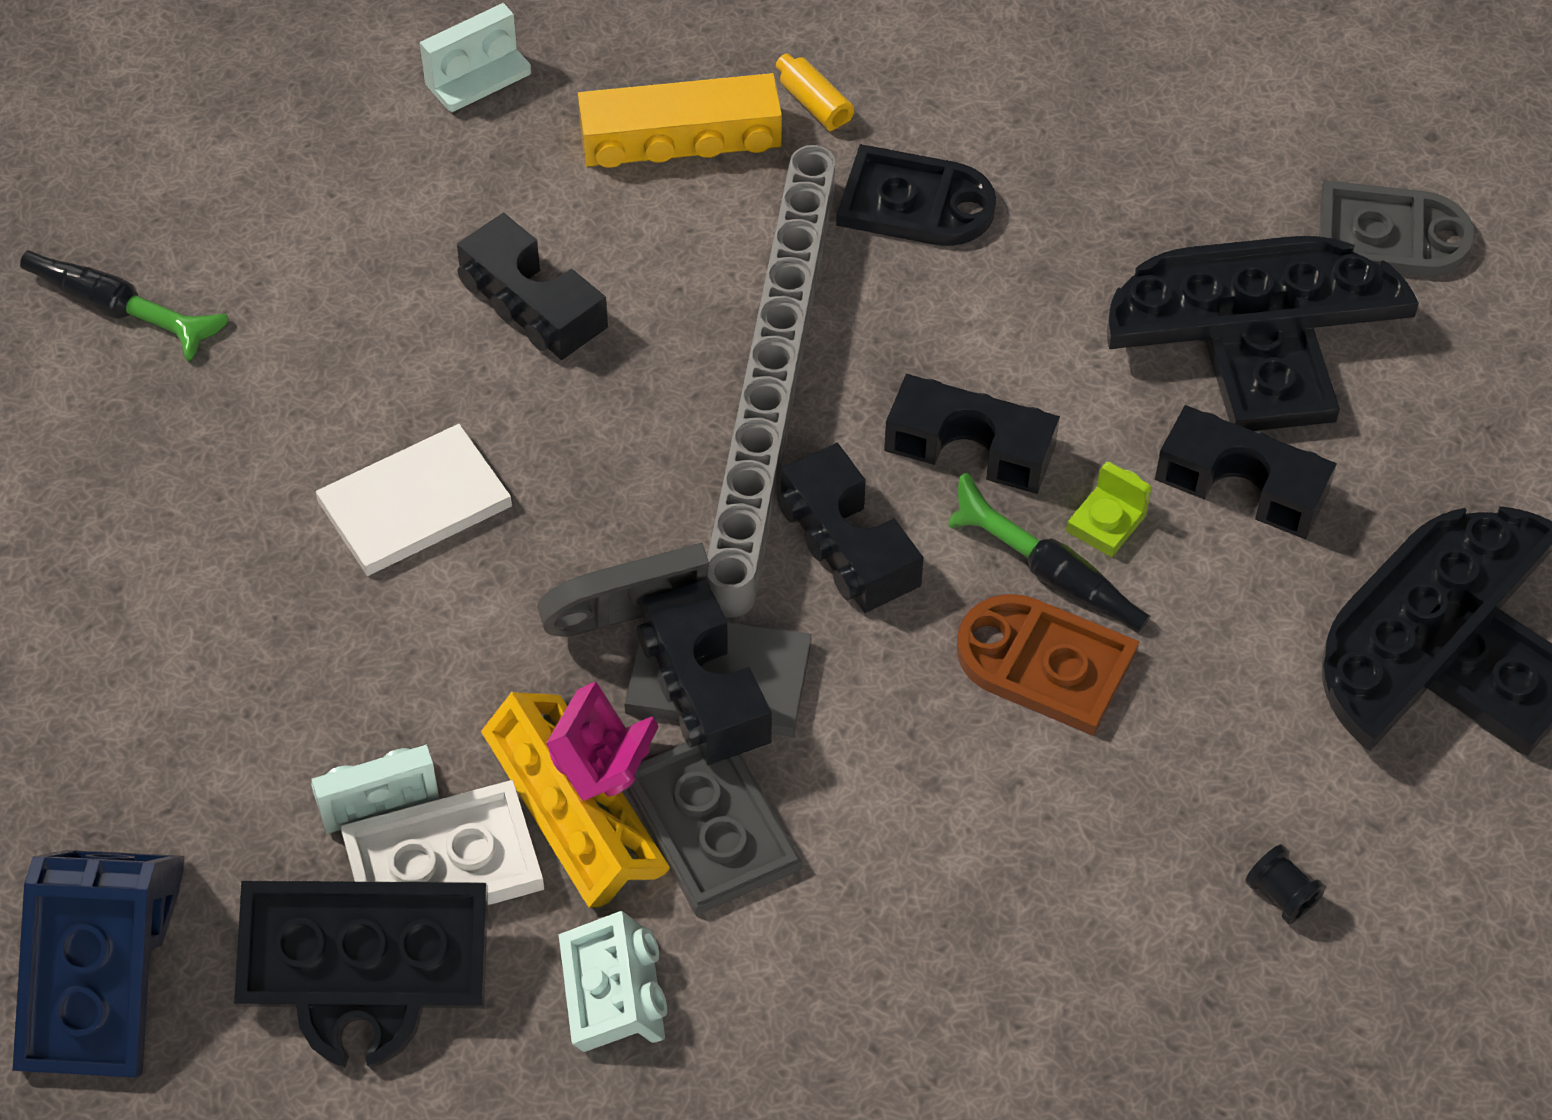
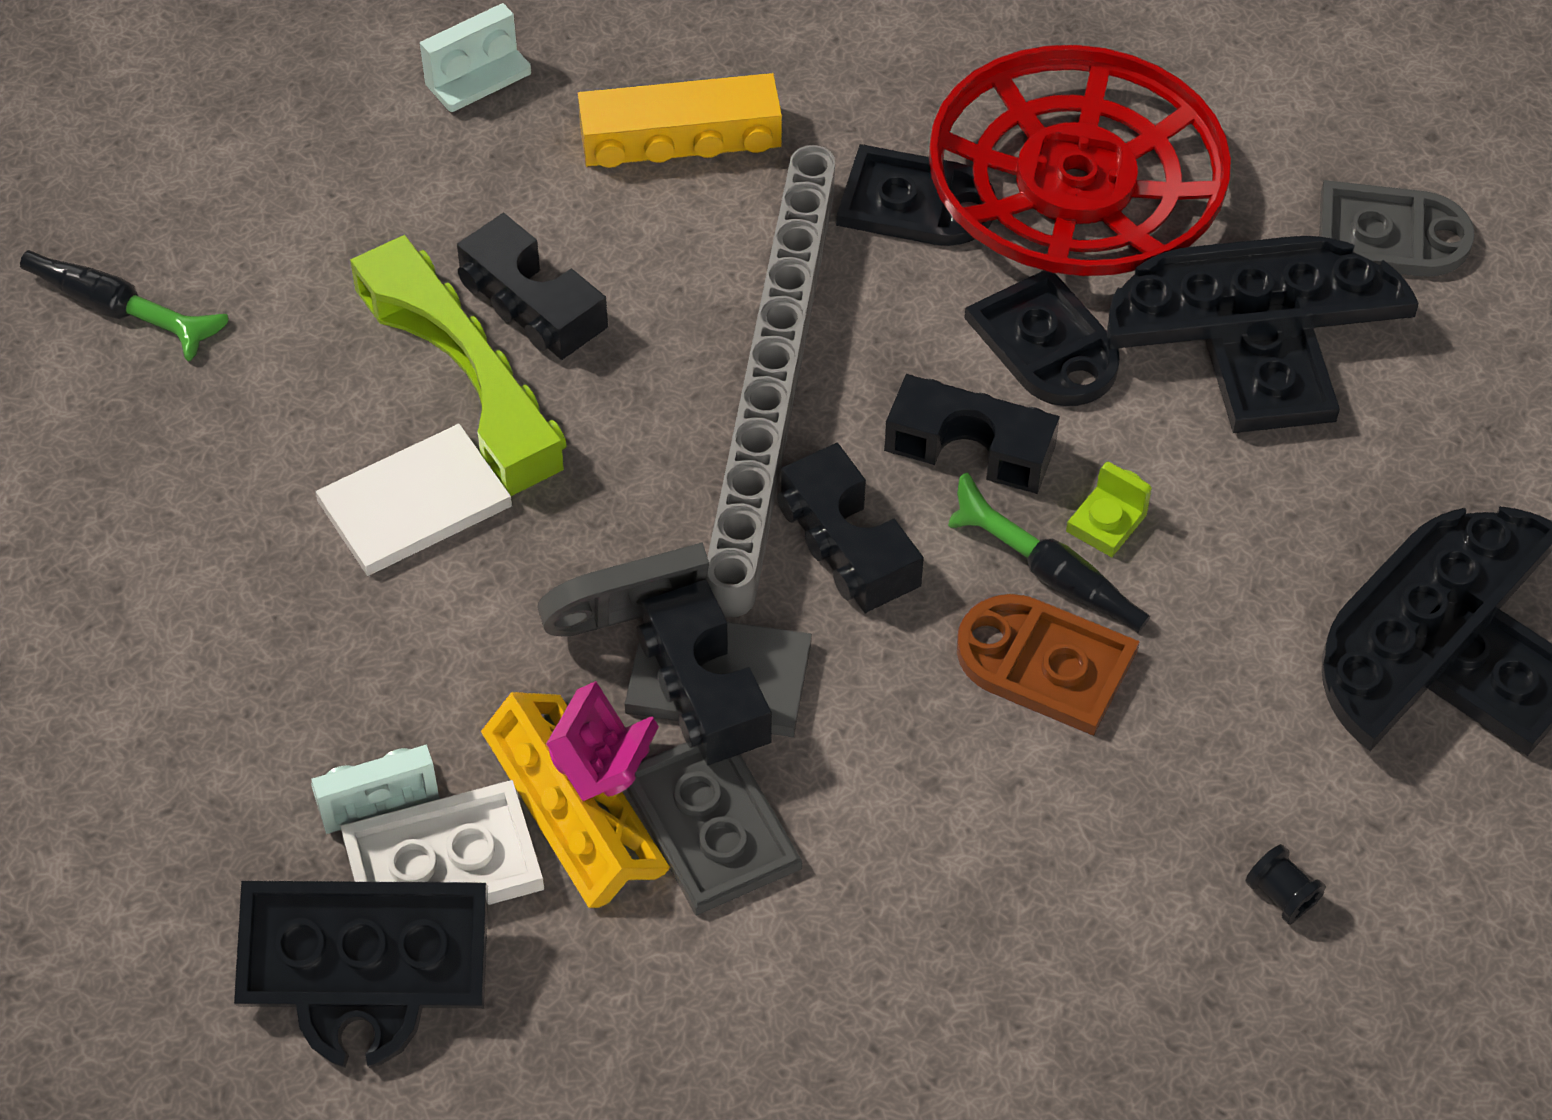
(88, 958): dark blue bracket -> none
(407, 295): none -> lime arch
(612, 982): light aqua bracket -> none
(814, 92): yellow cylinder -> none
(1044, 336): none -> black tile
(1082, 146): none -> red dish
(1209, 448): black arch -> none

